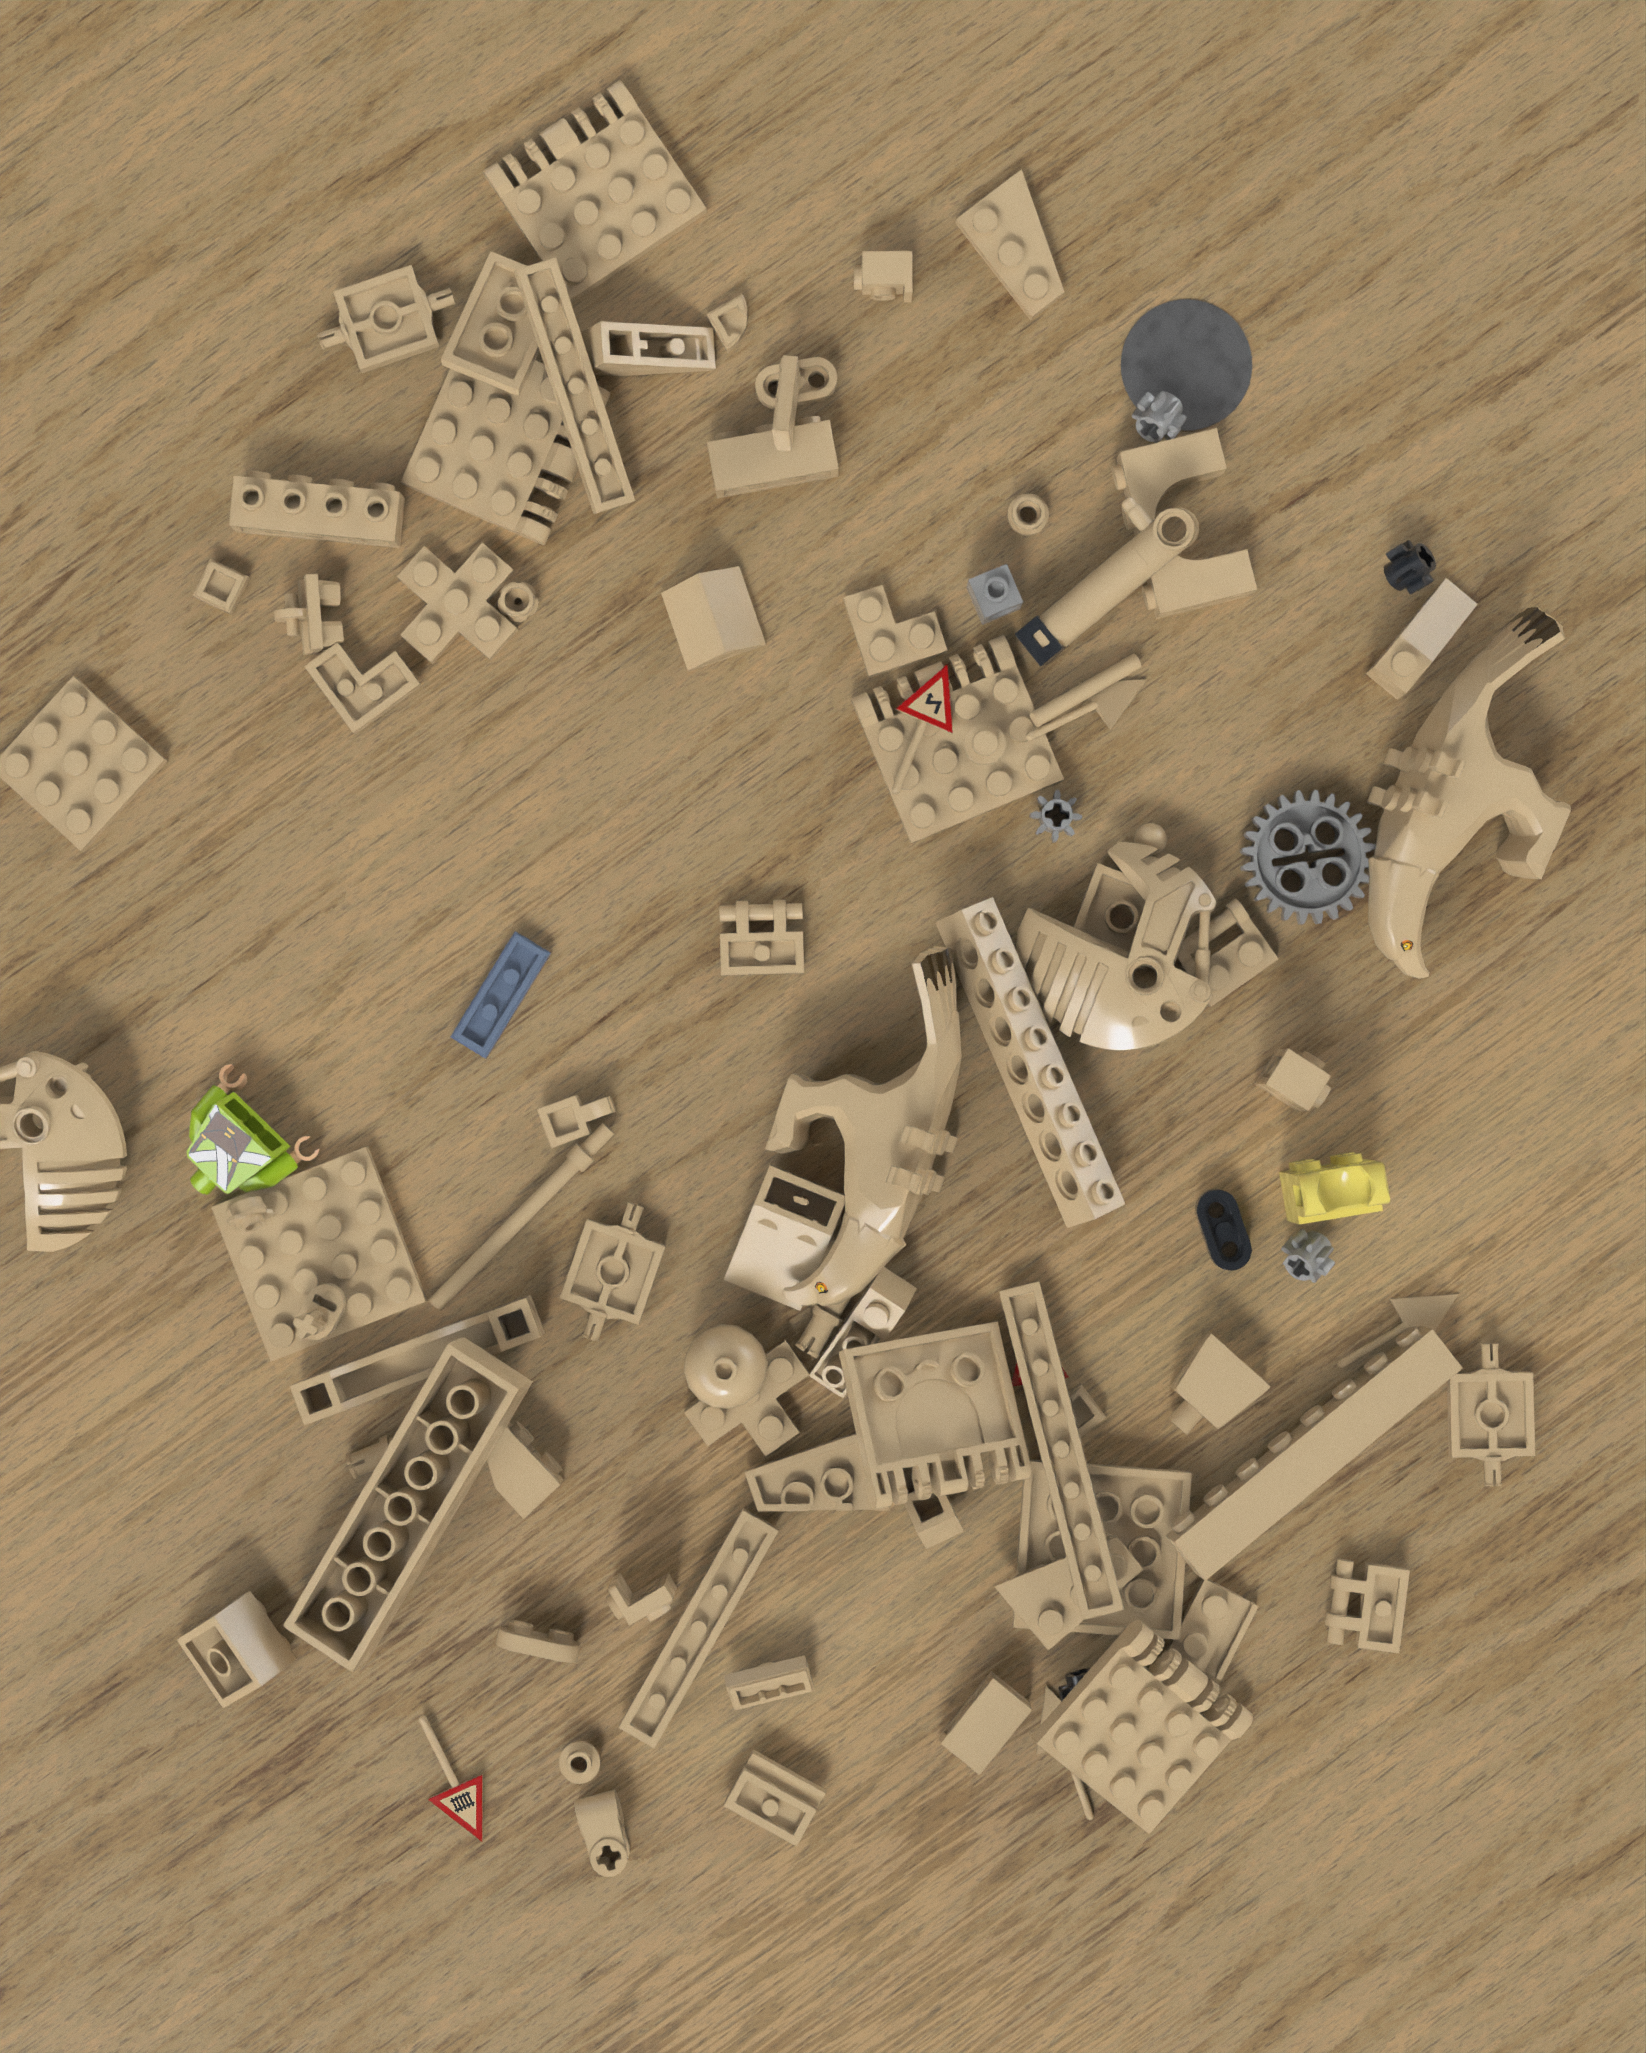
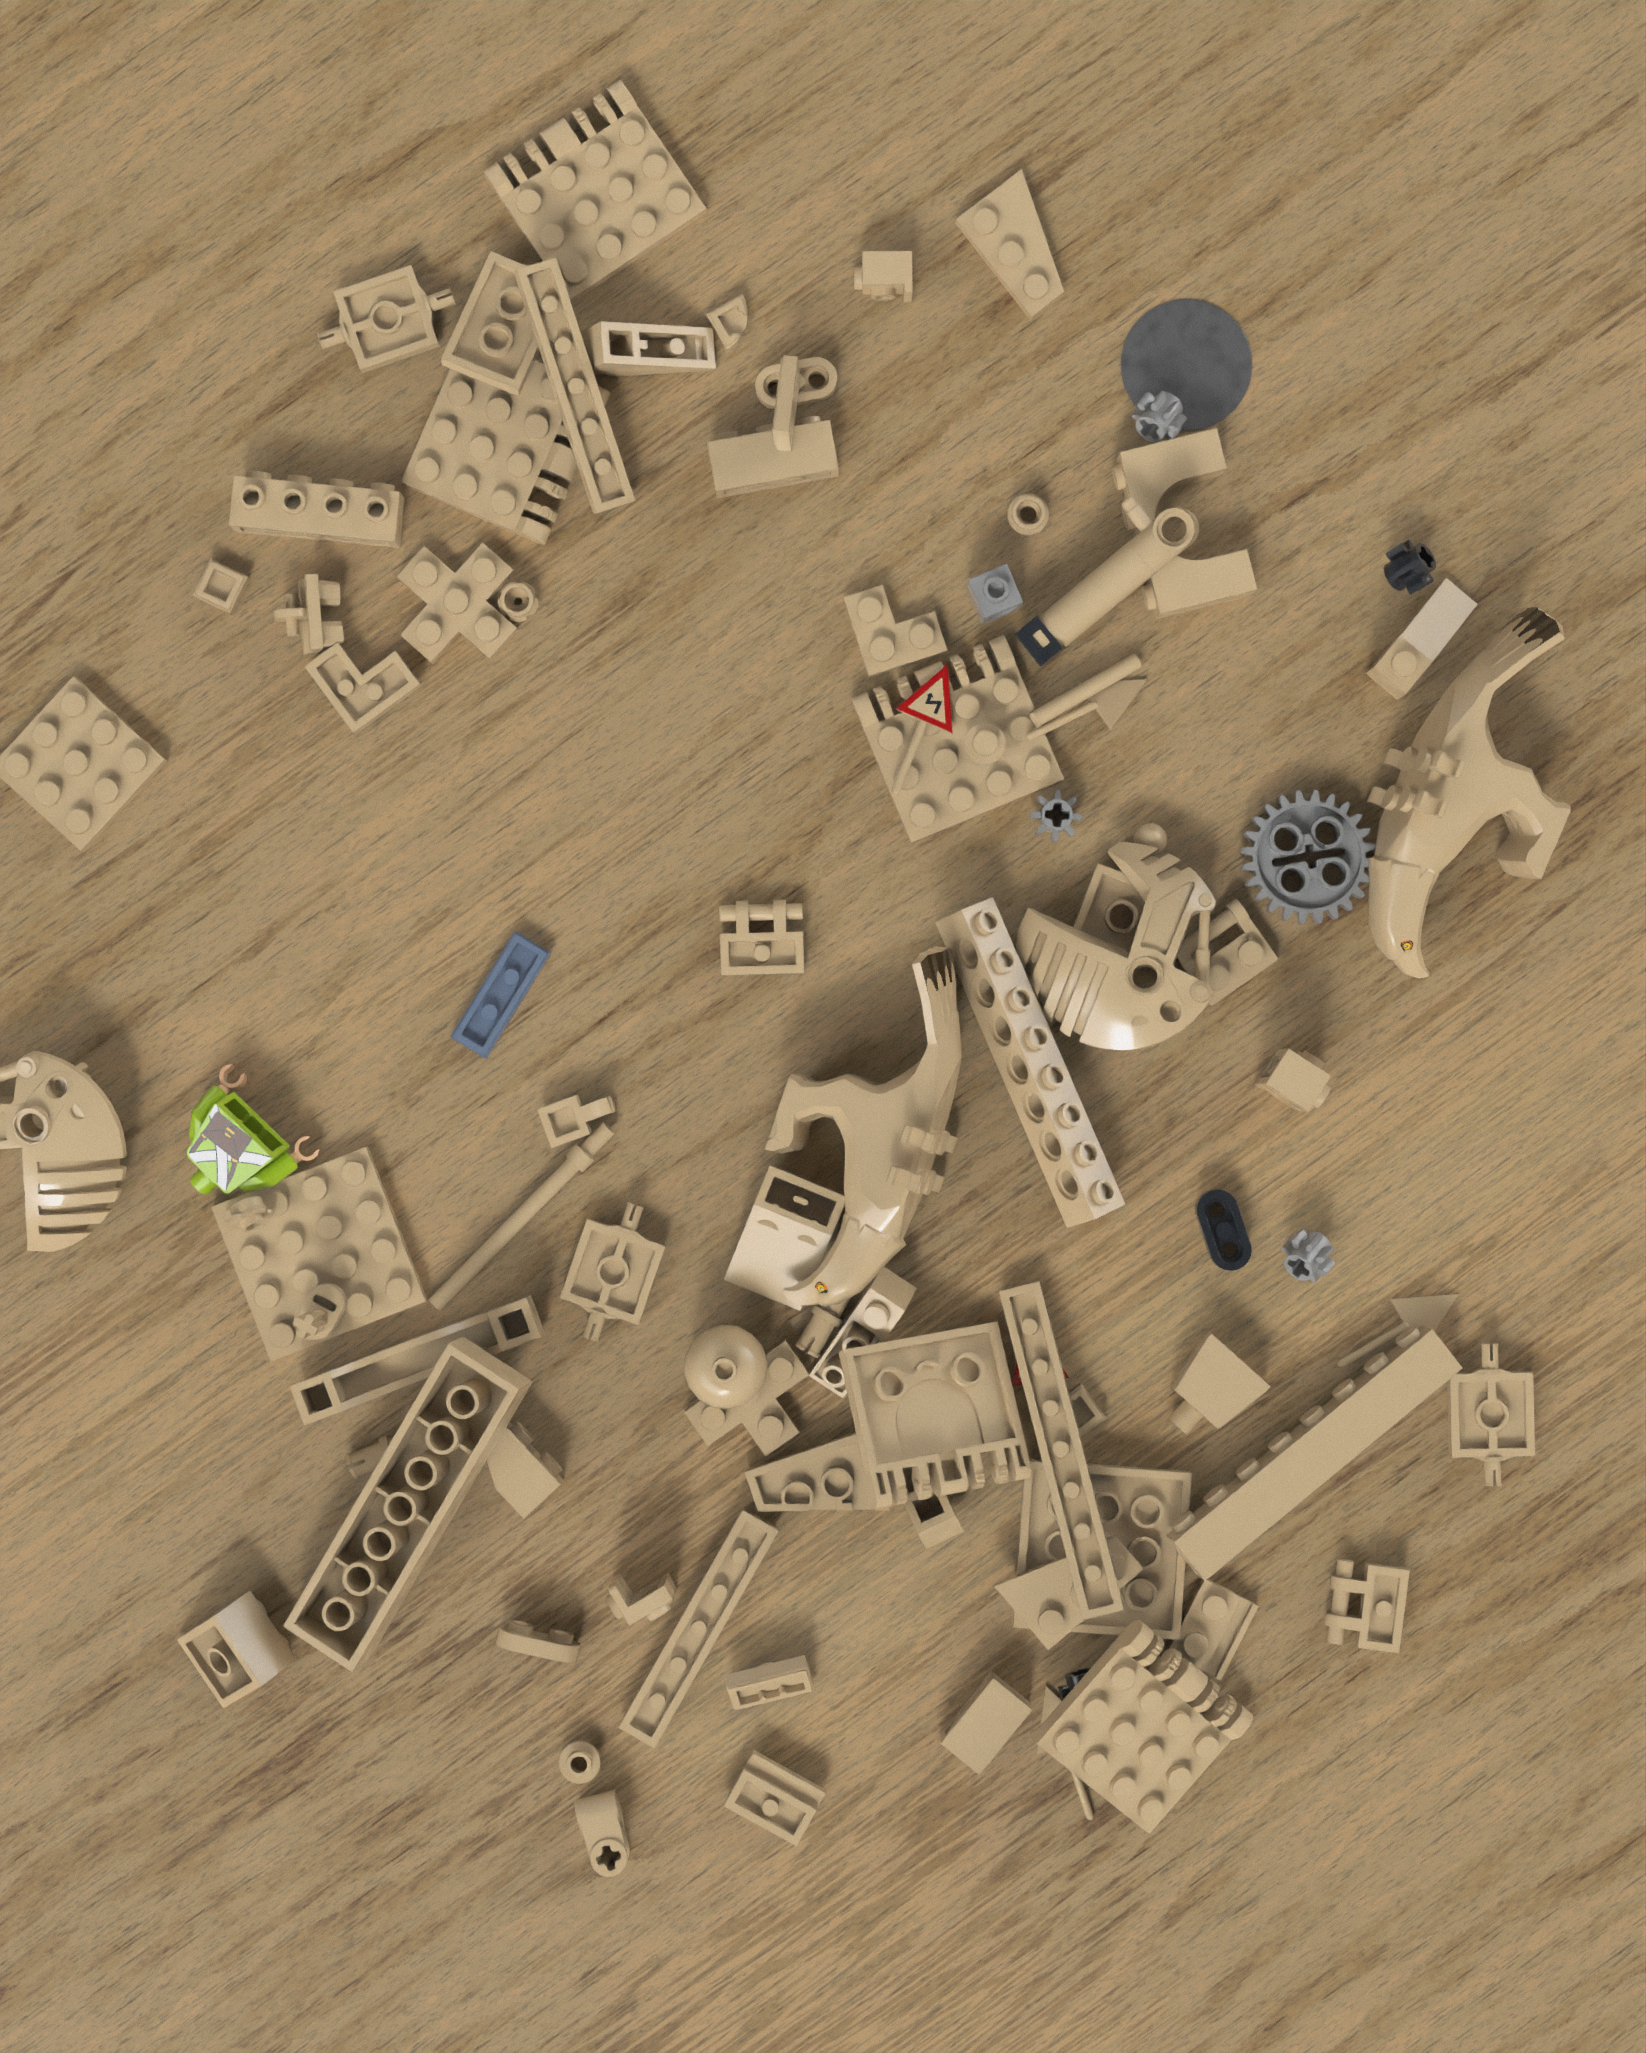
(463, 1800): piece -> none
(713, 617): tan slope -> none
(1334, 1189): light yellow brick -> none

